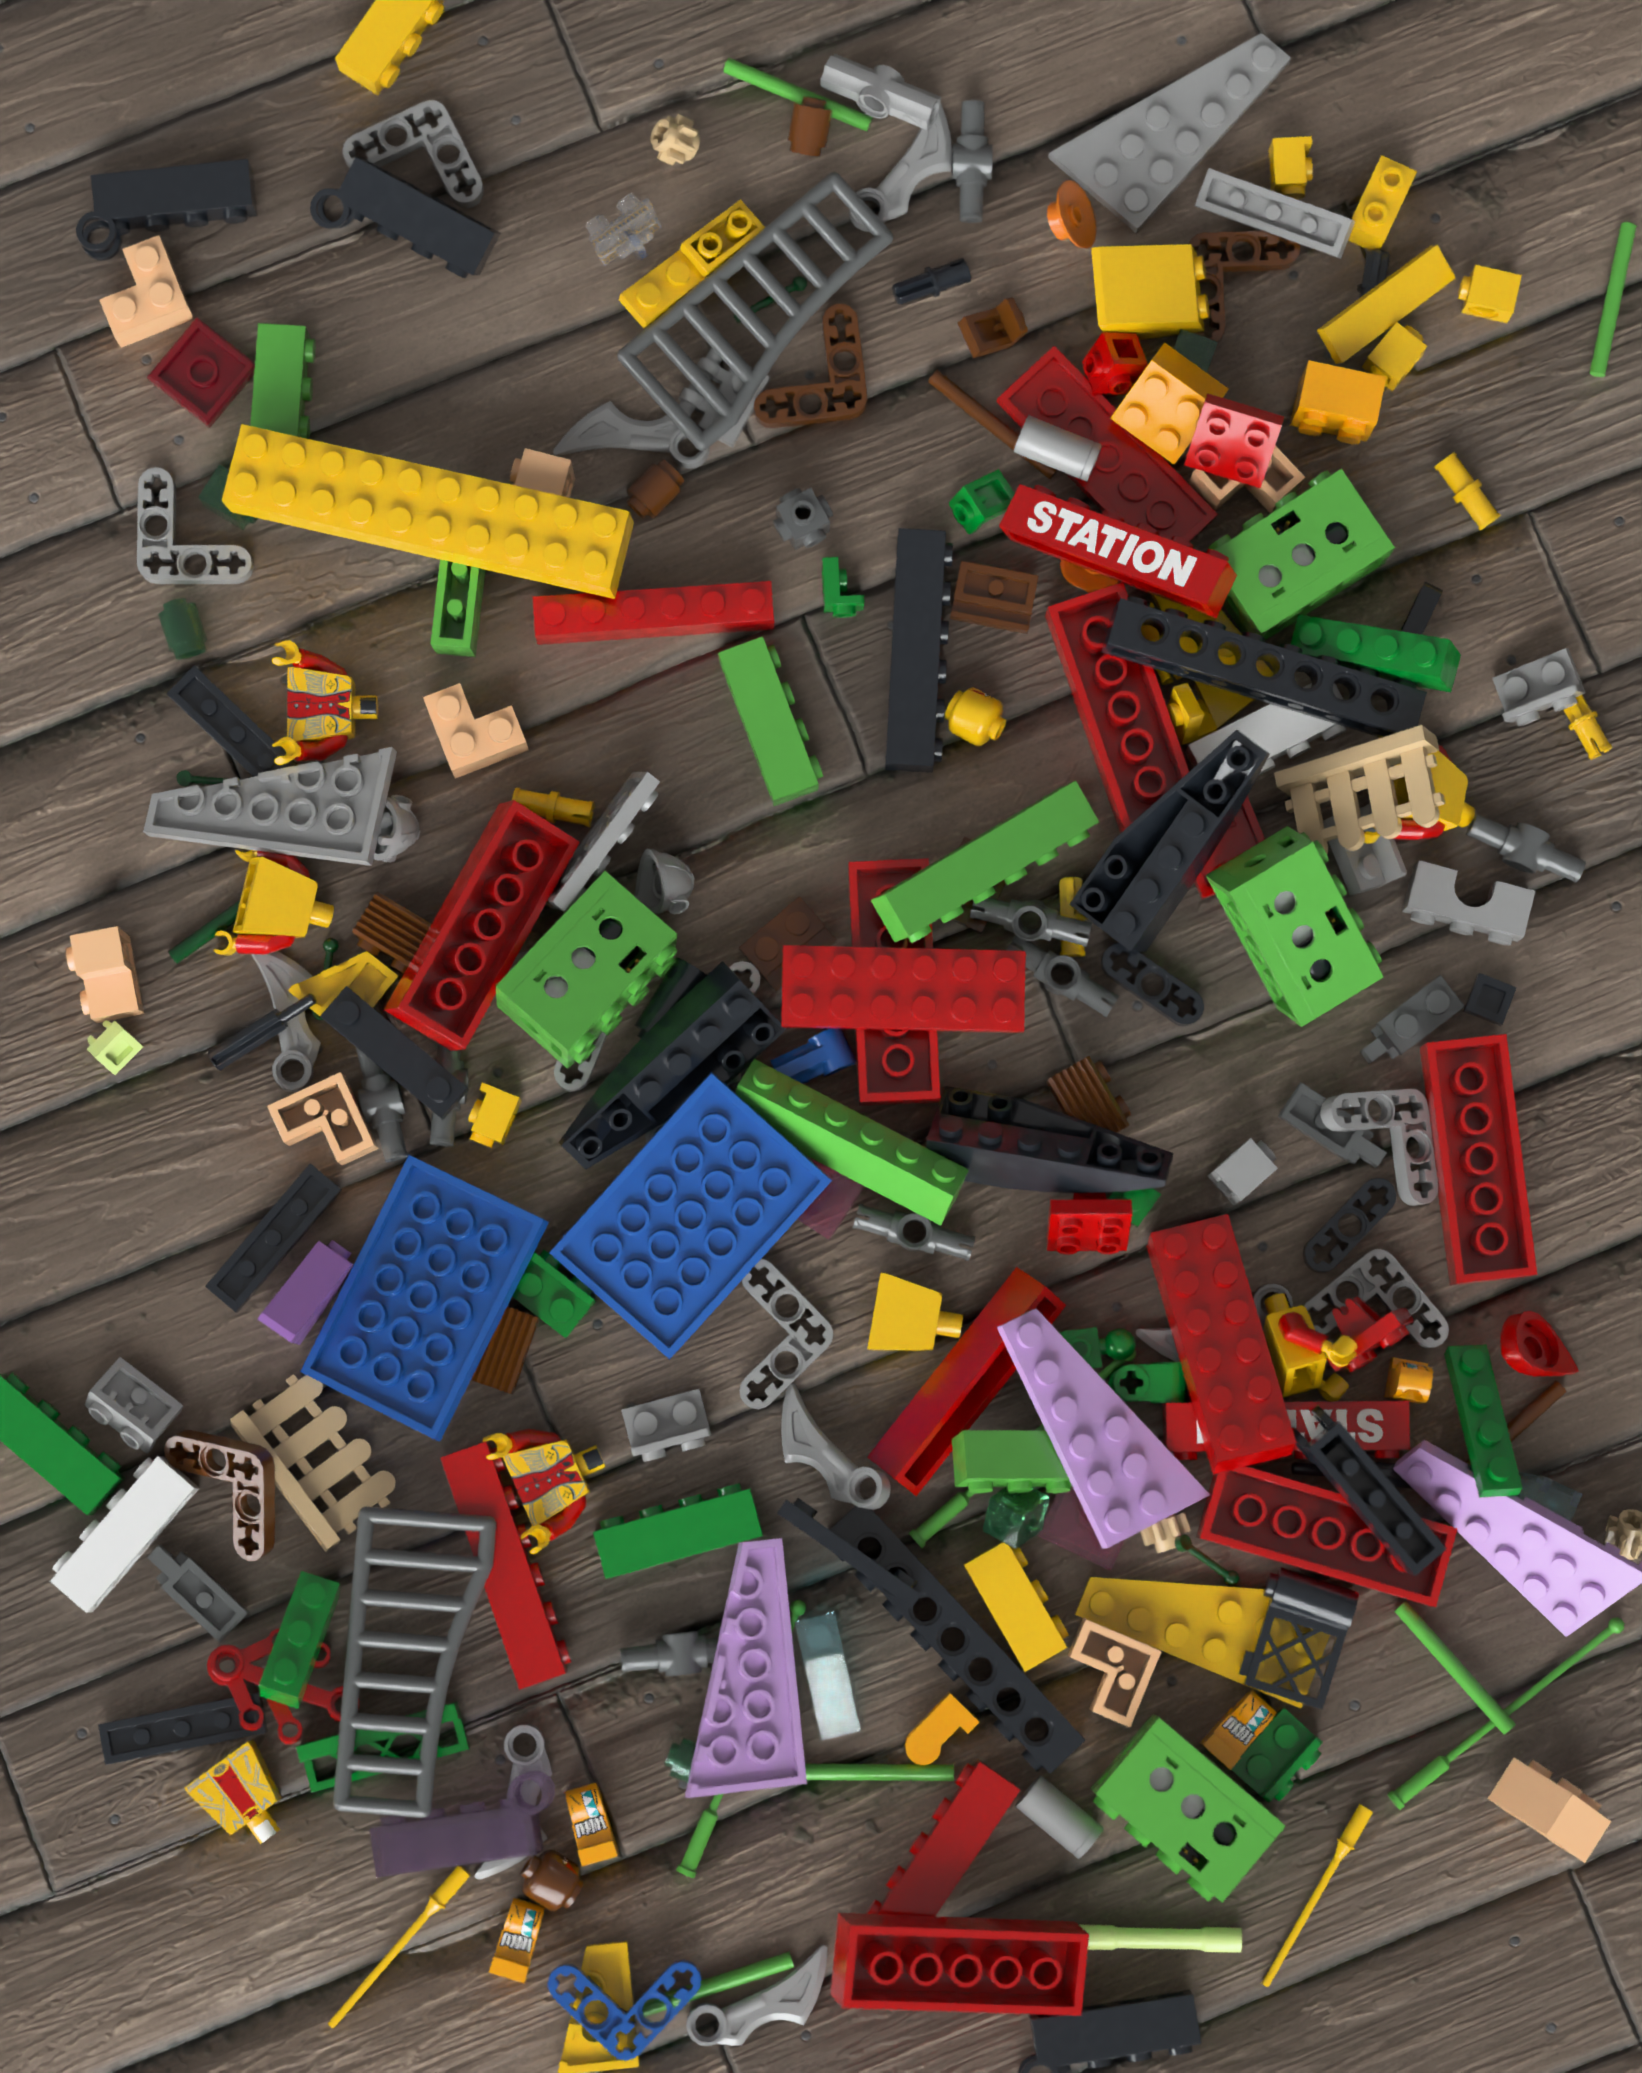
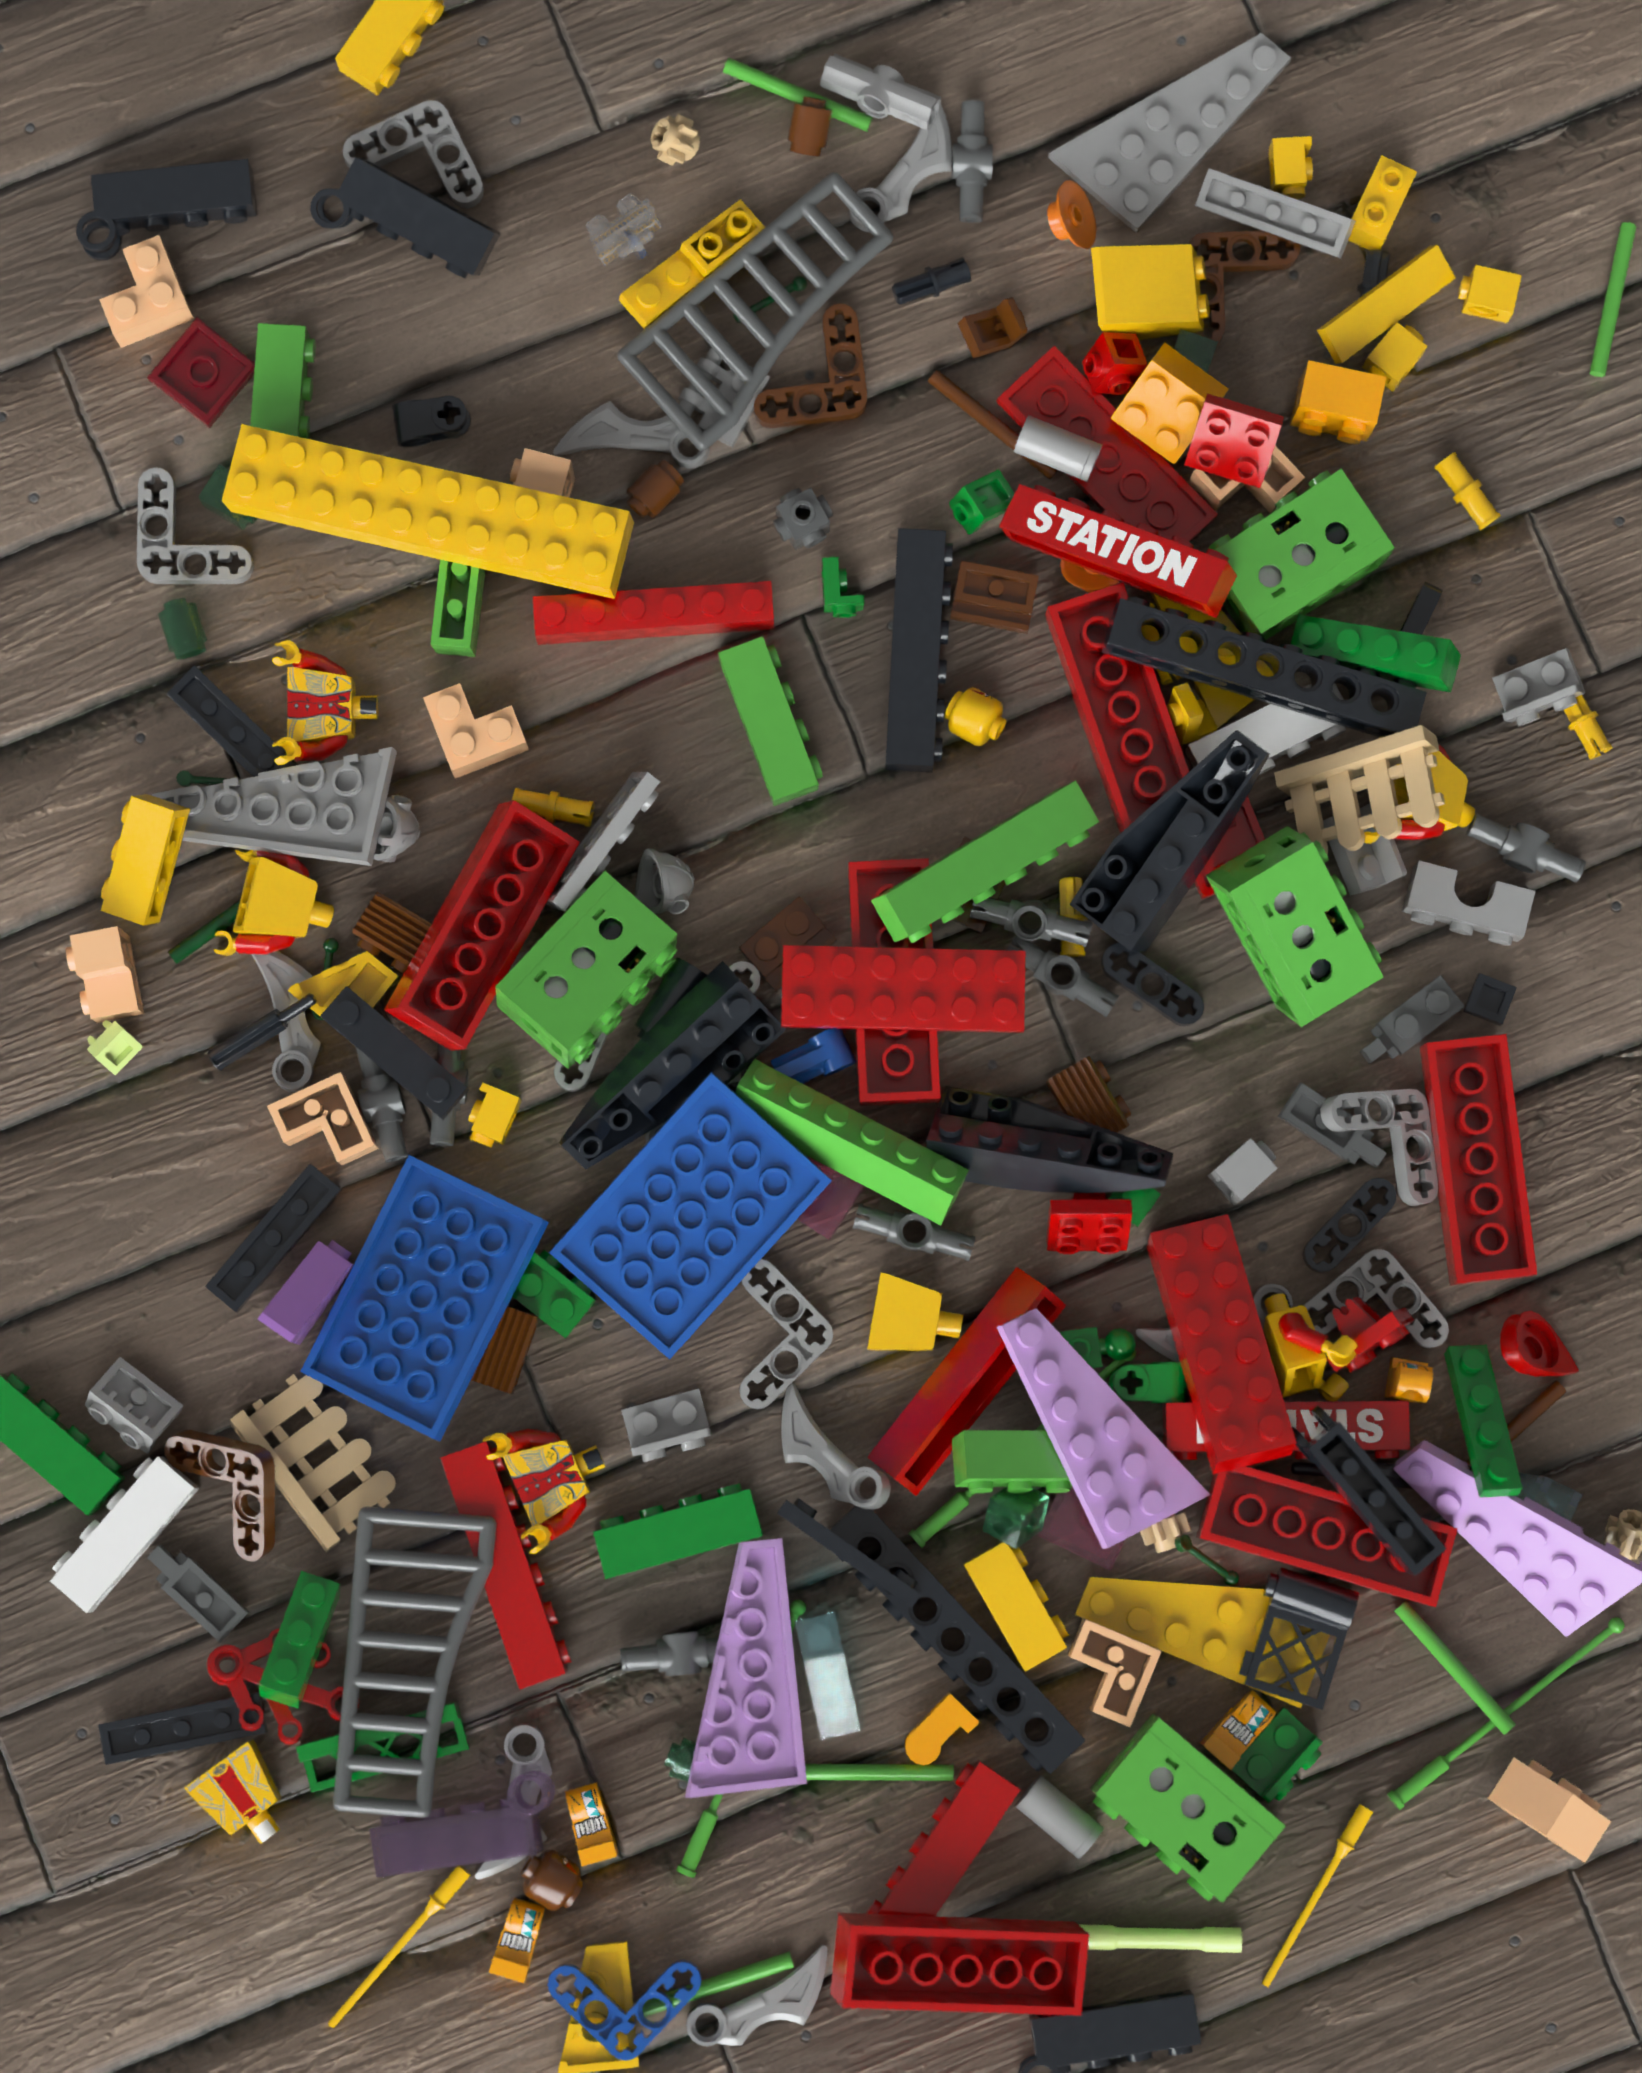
(144, 859): none -> yellow brick
(424, 420): none -> black piece

